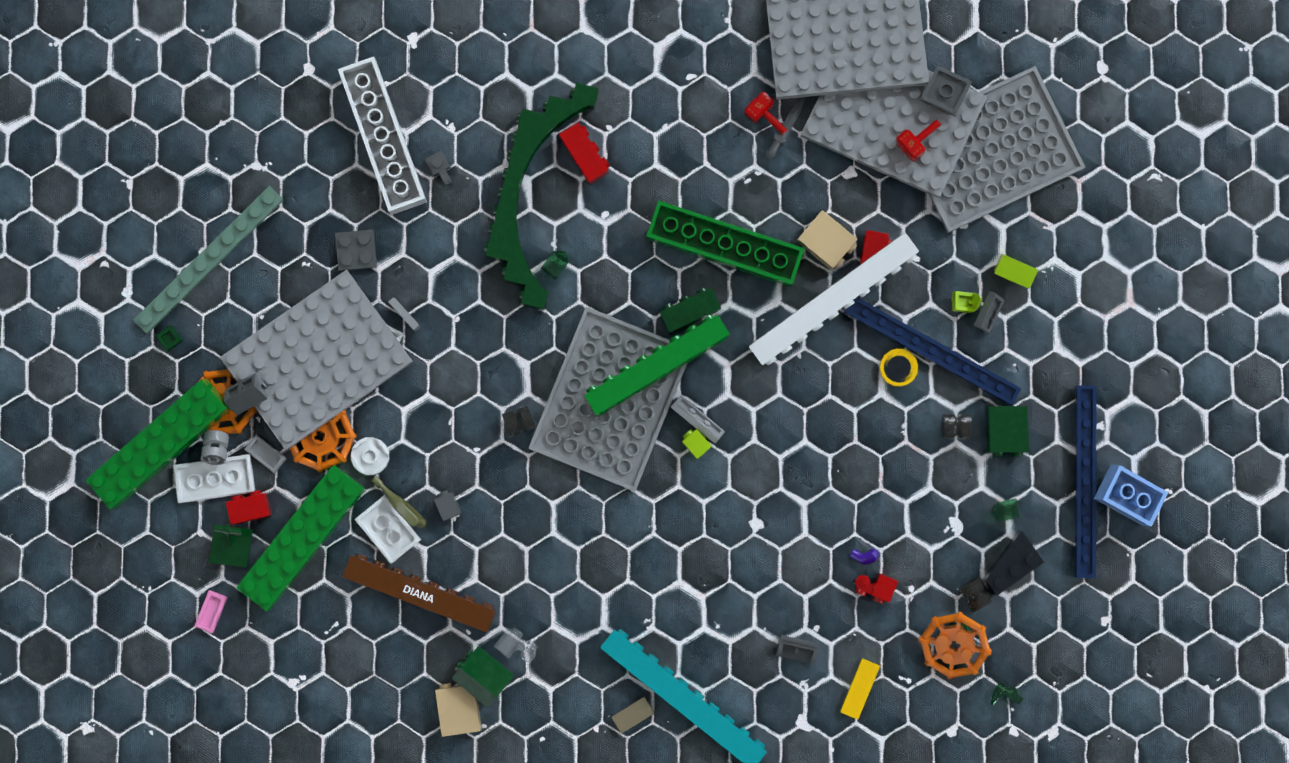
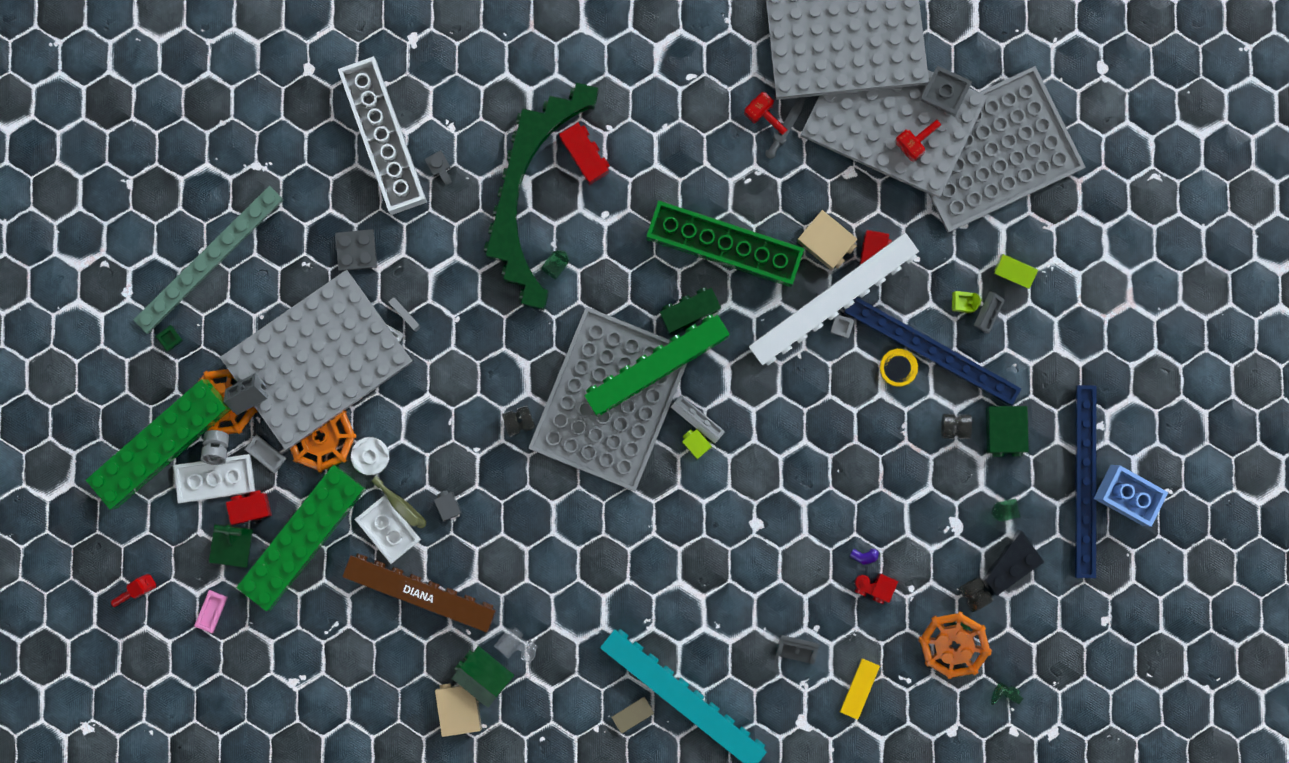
(136, 589): none -> red piece
(842, 326): none -> light grey plate

